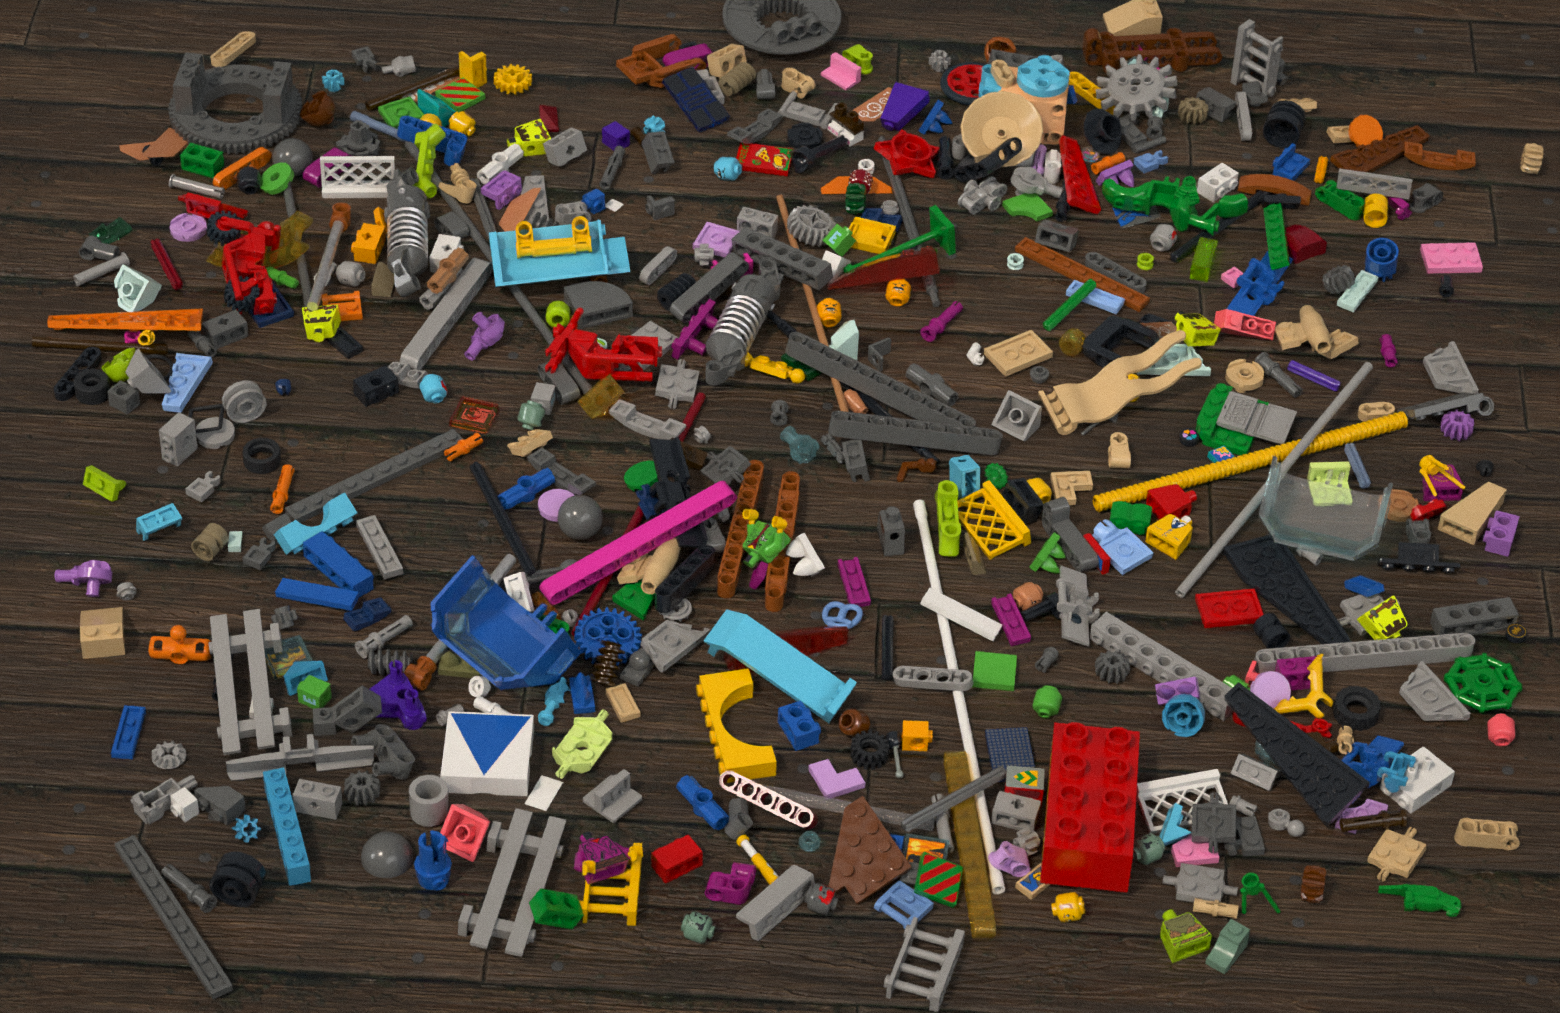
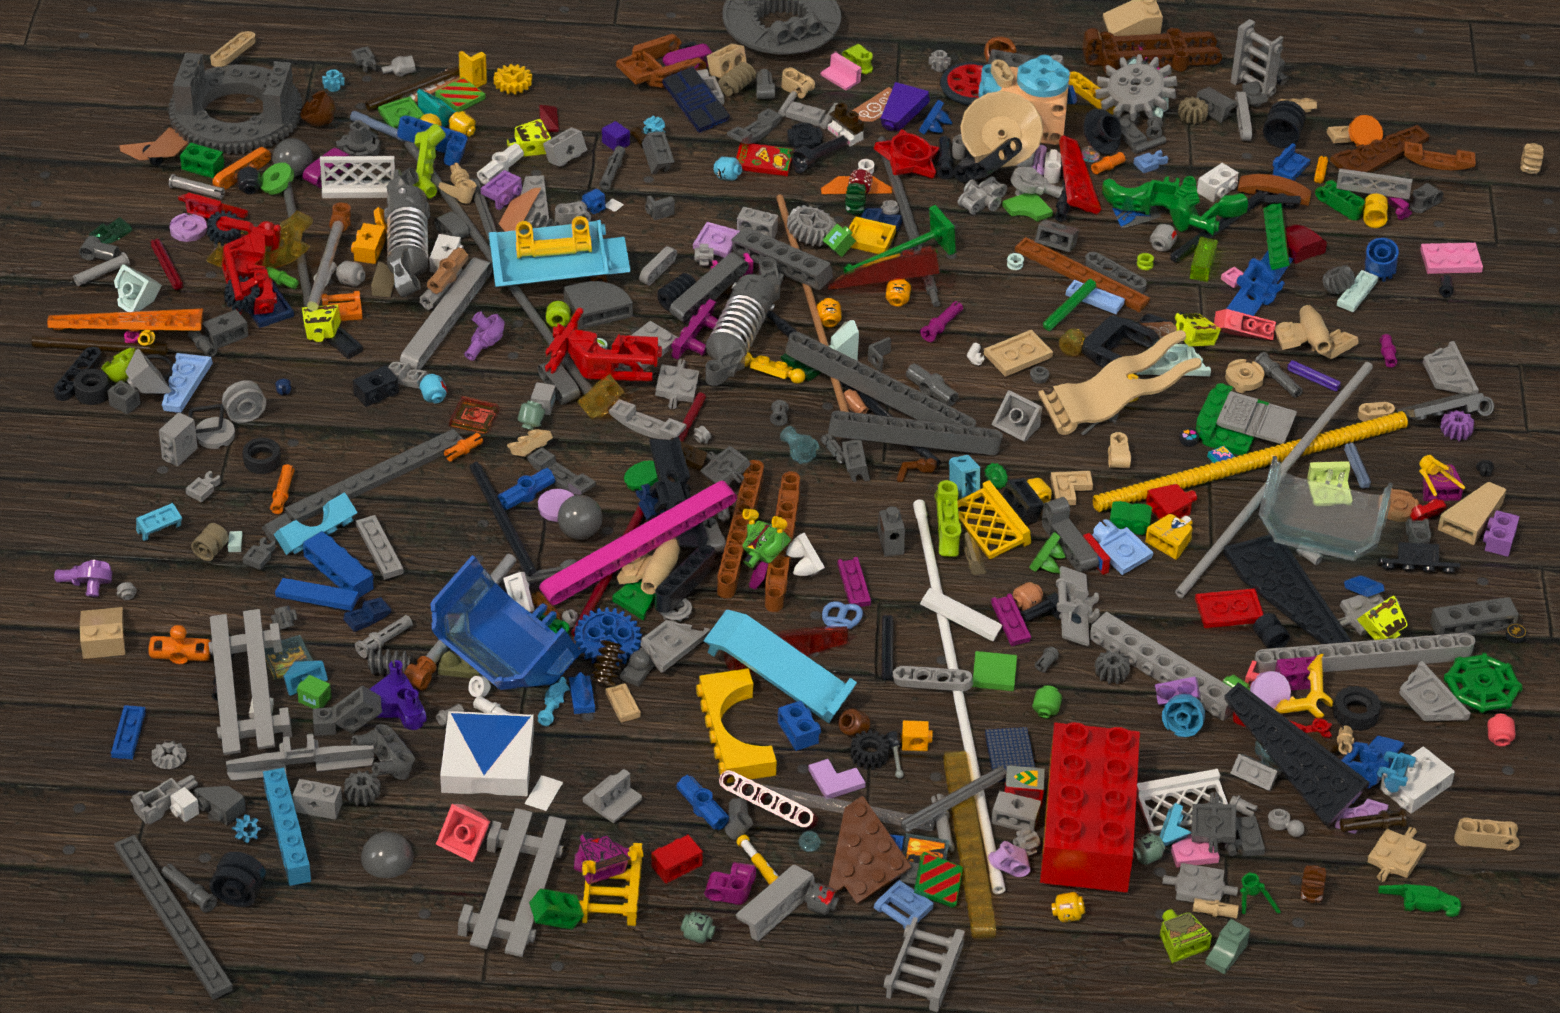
(103, 483): lime tile -> none
(428, 800): light grey piece -> none
(433, 863): blue piece -> none
(587, 733): yellowish green plate -> none
(837, 263): white slope -> none
(1030, 883): tile -> none
(1120, 171): medium lavender tile -> none

